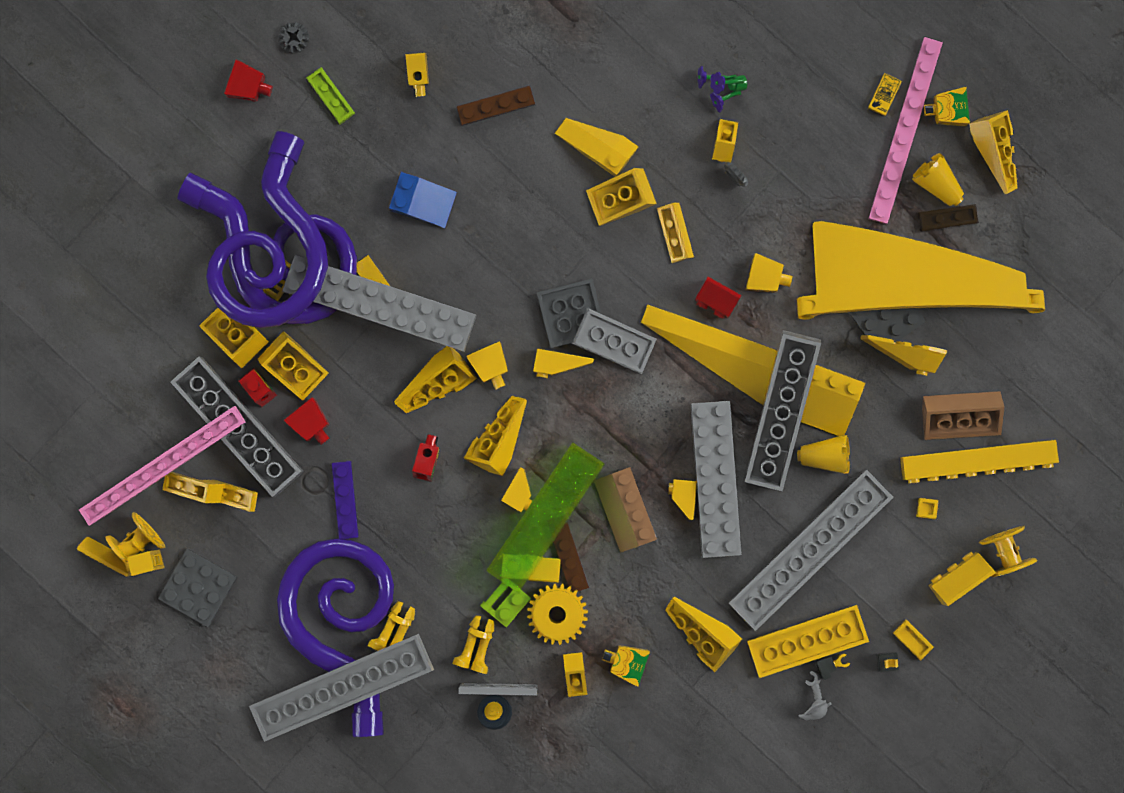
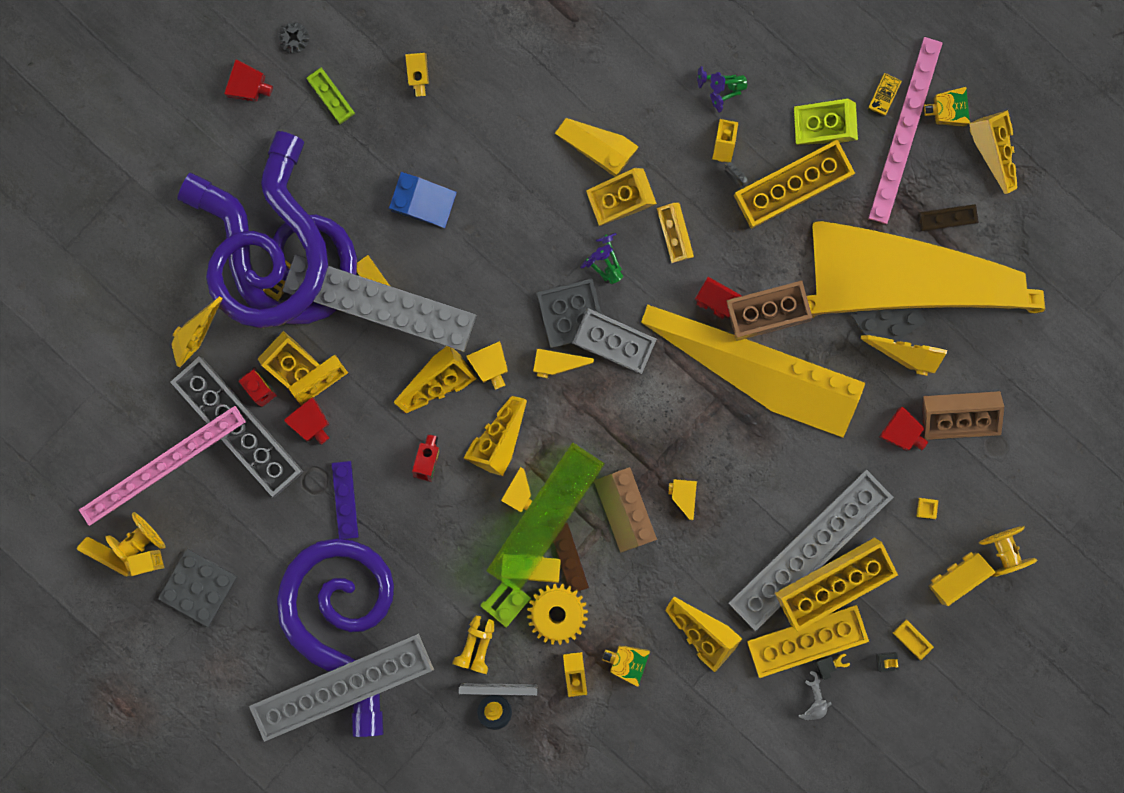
(191, 335): none -> yellow wedge
(210, 491): yellow bracket -> none
(236, 340): yellow slope -> none
(318, 380): none -> yellow slope
(393, 618): yellow piece -> none
(496, 105): reddish brown plate -> none
(613, 271): none -> plant
(715, 479): light grey brick -> none
(766, 275): yellow torso -> none
(769, 310): none -> medium nougat slope
(782, 410): light grey brick -> none
(794, 184): none -> yellow brick
(826, 122): none -> neon yellow slope
(827, 454): yellow cone -> none
(836, 584): none -> yellow brick
(904, 431): none -> red torso
(939, 180): yellow cone -> none
(979, 460): yellow brick -> none

